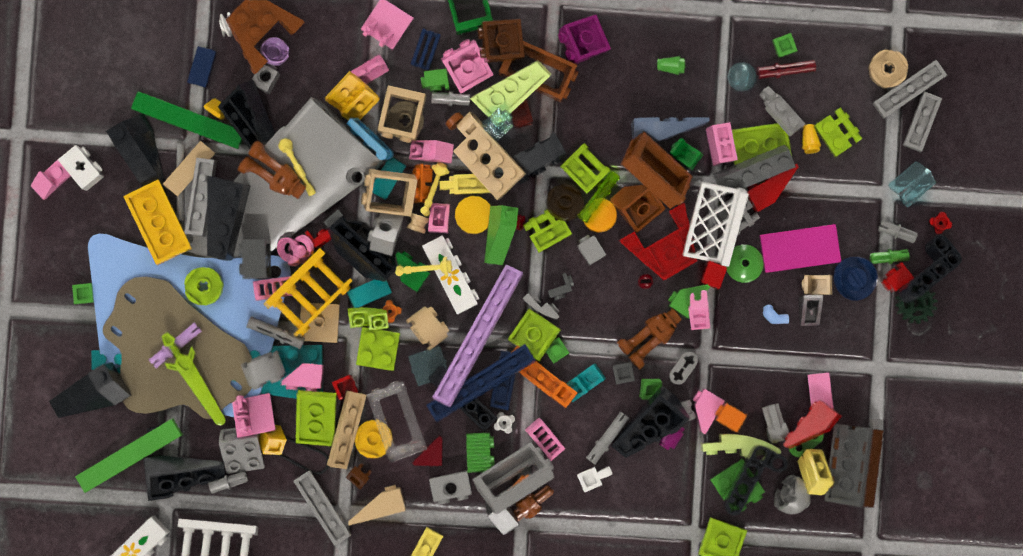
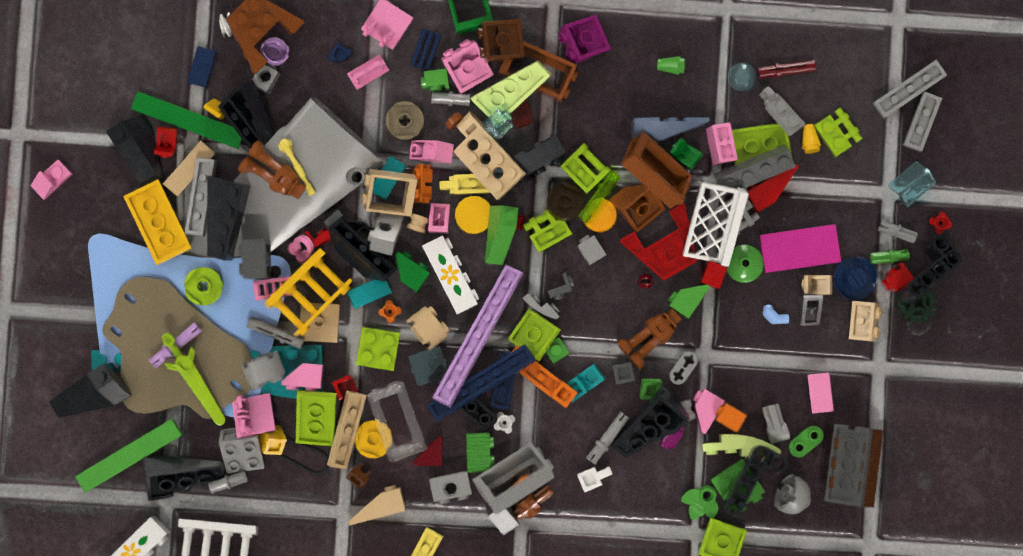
(71, 162): white brick -> none
(83, 293): bright green plate -> none
(166, 142): none -> red bracket
(298, 251): bright pink piece -> none
(322, 507): light grey plate -> none
(339, 53): none -> dark blue tile
(352, 97): yellow slope -> none
(370, 139): dark azure plate -> none
(370, 317): lime slope -> none
(406, 95): tan window -> none
(440, 170): light yellow piece -> none
(445, 267): light yellow piece -> none
(535, 426): bright pink slope -> none
(698, 504): none -> bright green plate
(699, 312): bright pink hinge -> none
(784, 45): bright green plate -> none
(815, 472): light yellow brick -> none
(817, 422): slope -> none
(865, 321): none -> tan bracket
(877, 67): tan plate -> none

